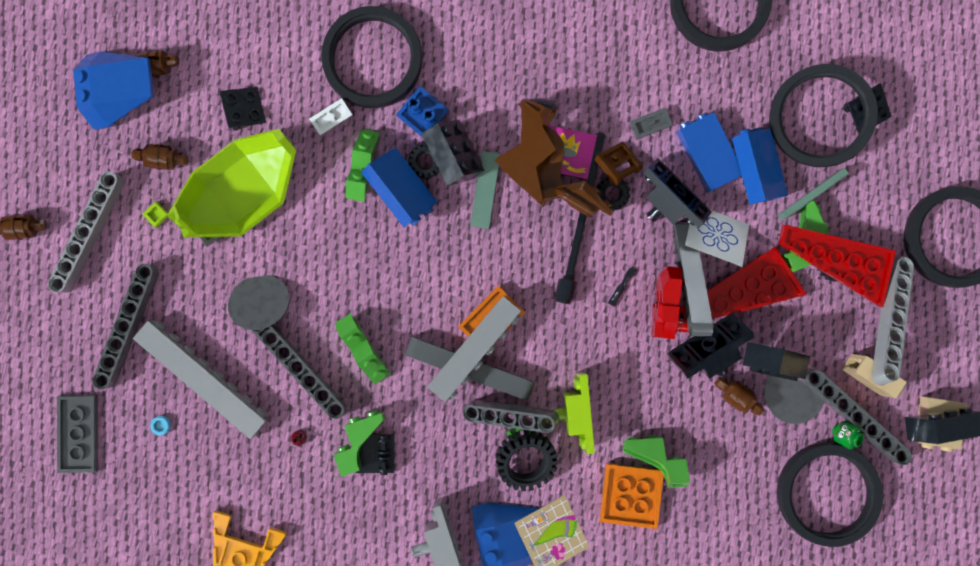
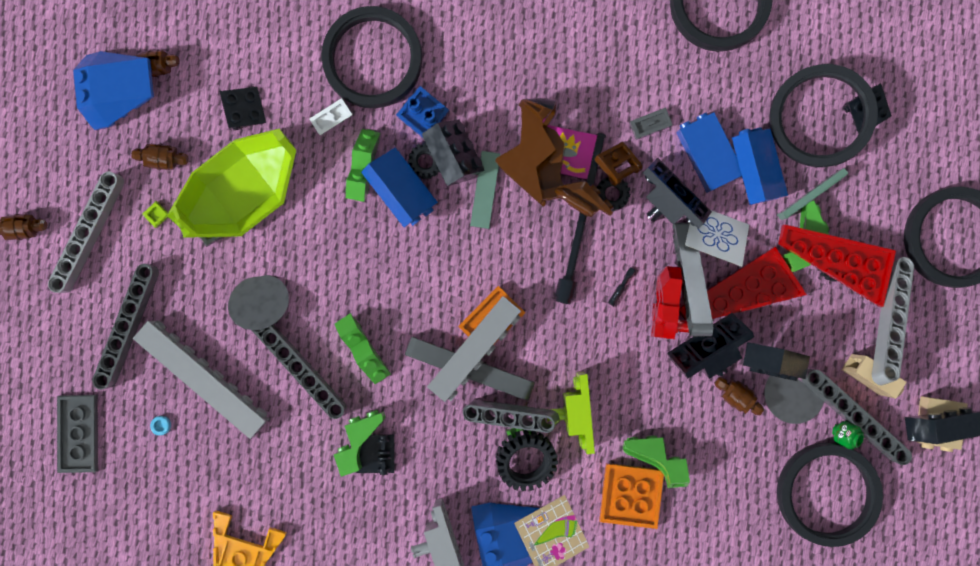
(295, 435): dark red hinge -> none

